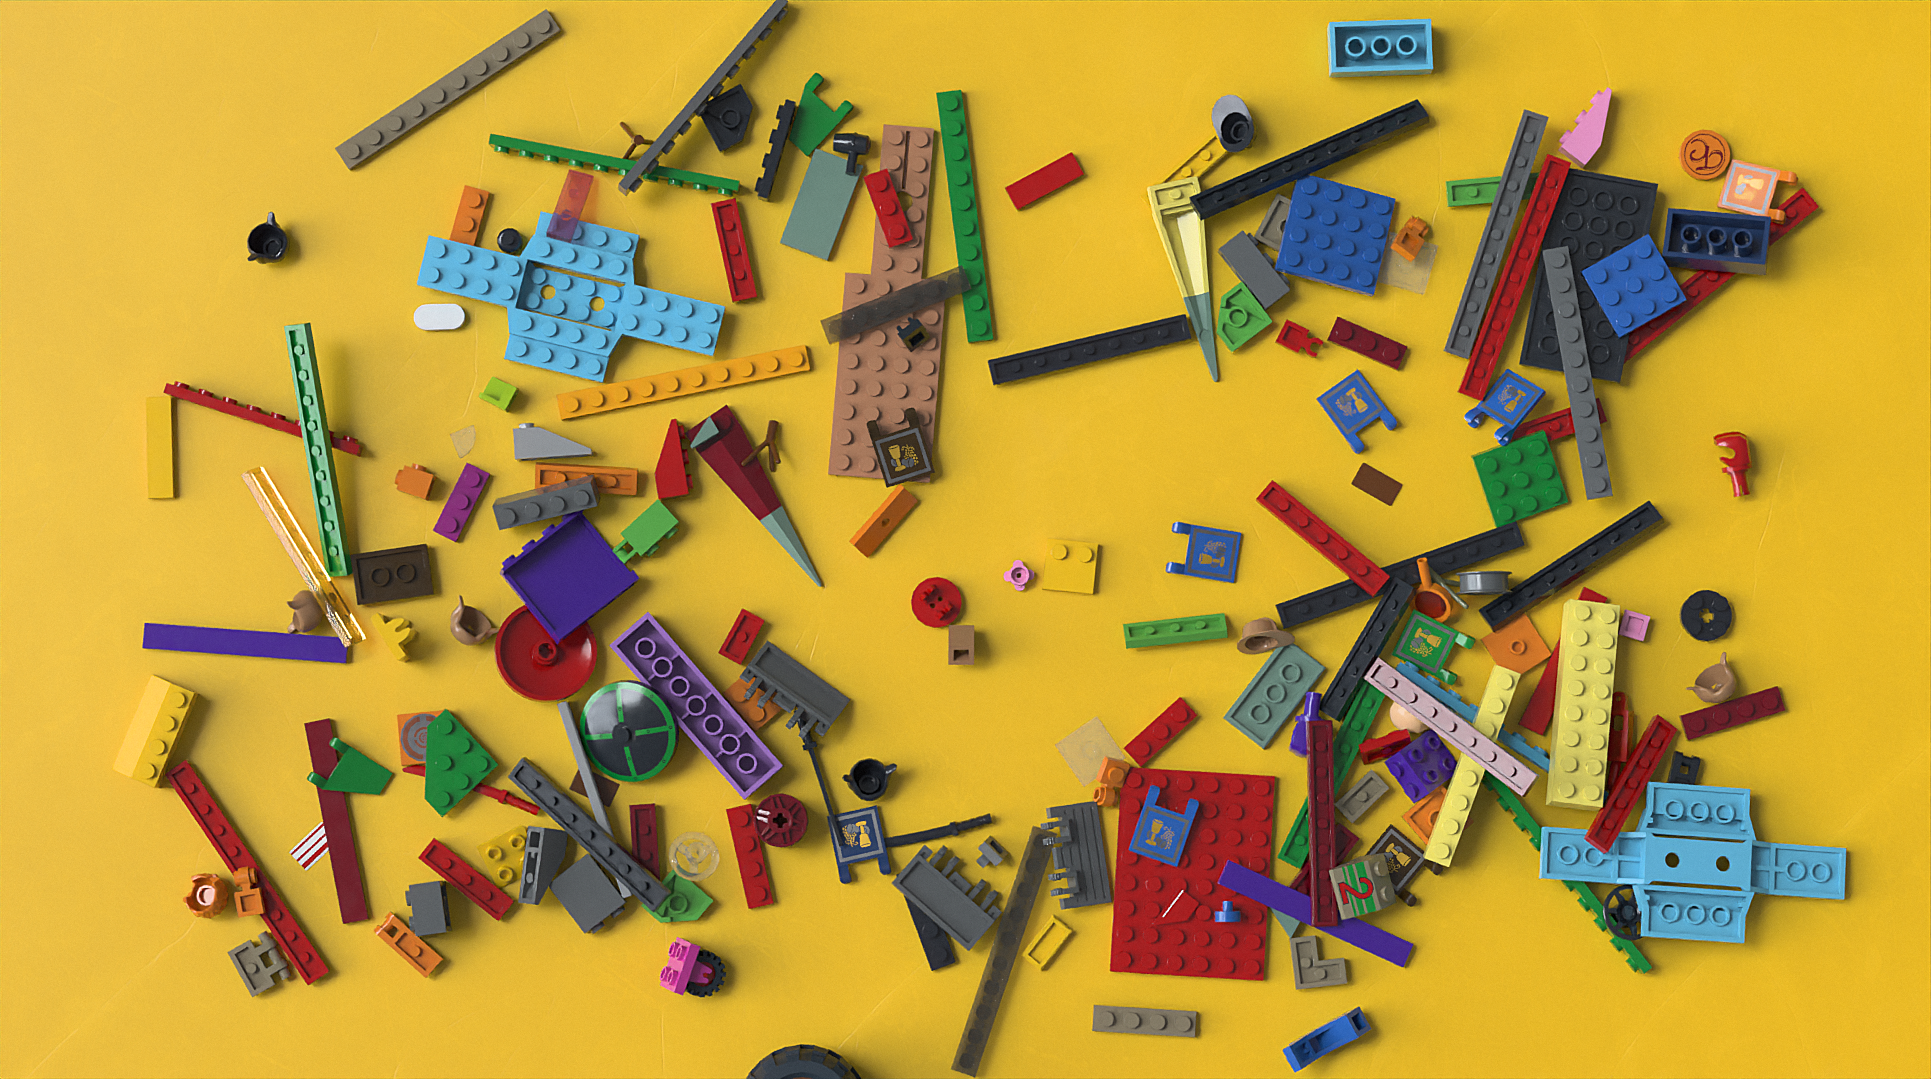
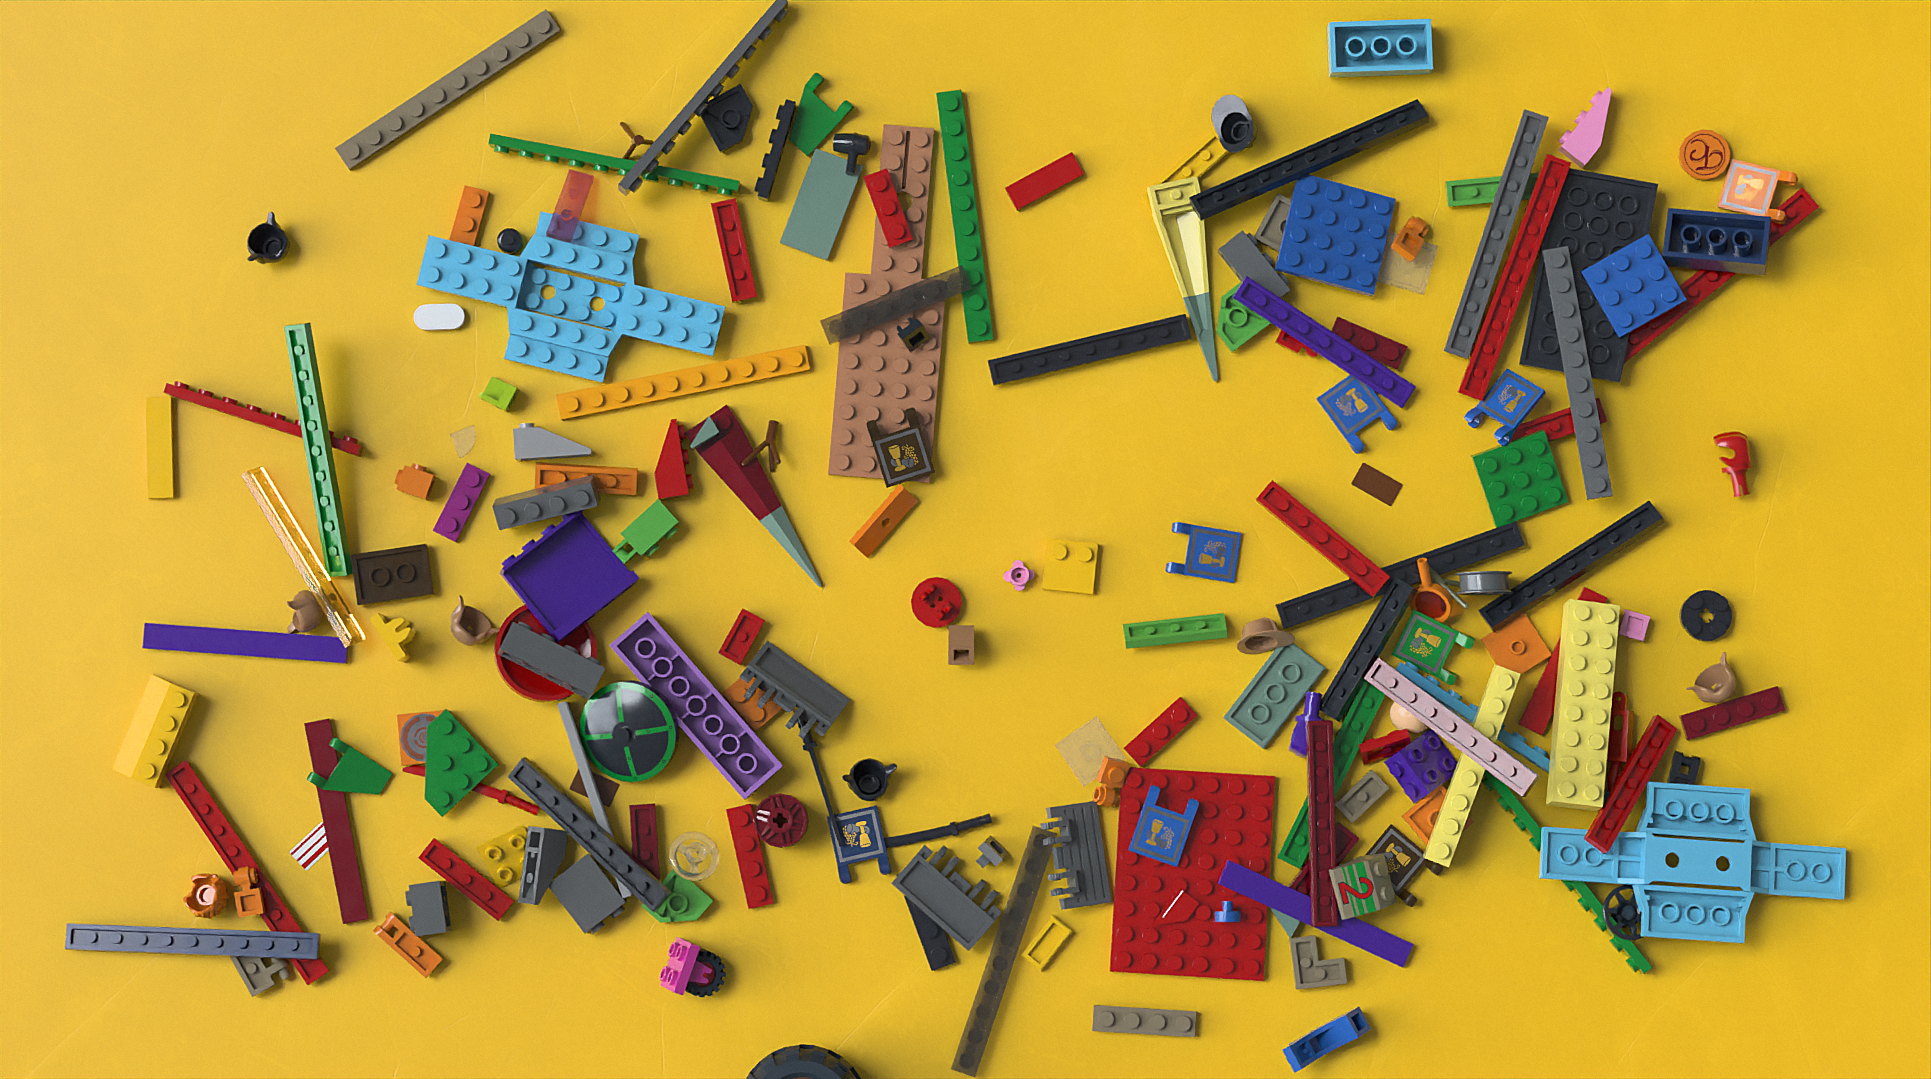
(193, 941): none -> plate
(551, 660): none -> dark grey brick
(1324, 342): none -> dark purple tile

